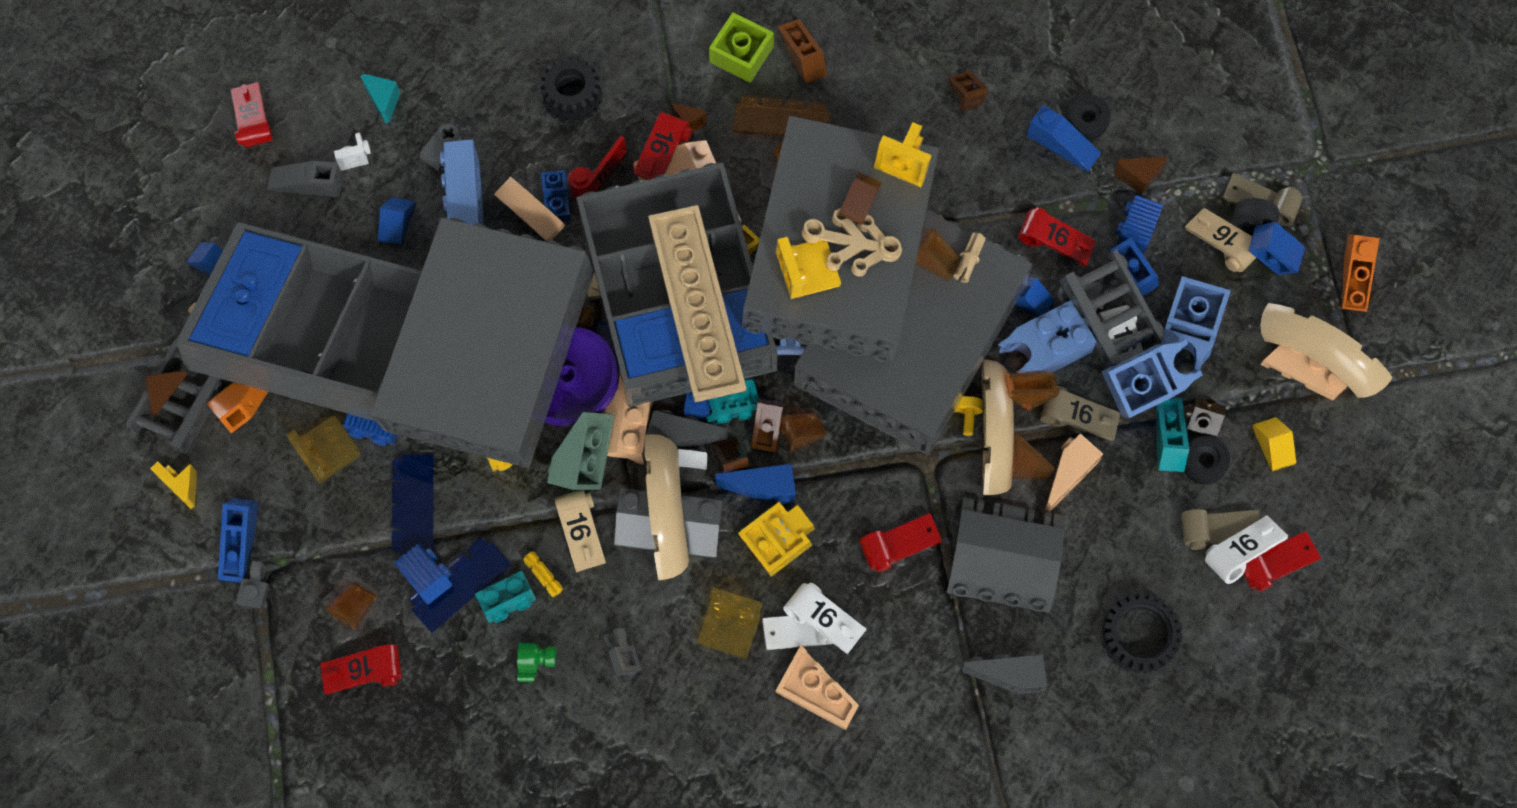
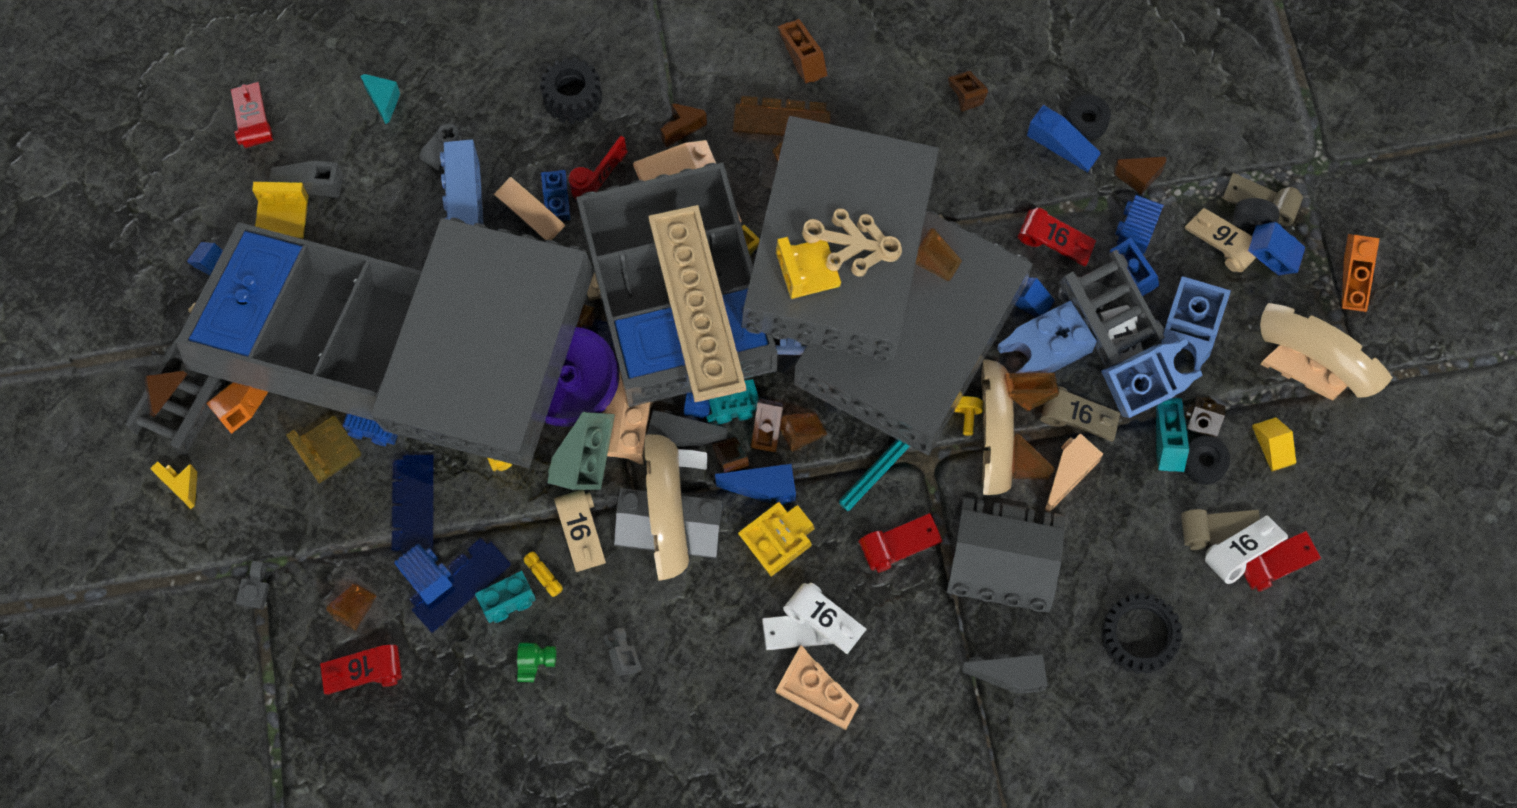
(236, 538): blue slope -> none
(281, 207): none -> yellow bracket
(353, 156): white bracket -> none
(394, 220): blue slope -> none
(661, 145): red door -> none
(730, 623): clear yellow bracket -> none
(741, 47): lime brick -> none
(860, 198): reddish brown slope -> none
(873, 474): none -> teal axle
(905, 158): yellow bracket -> none
(969, 257): tan axle -> none

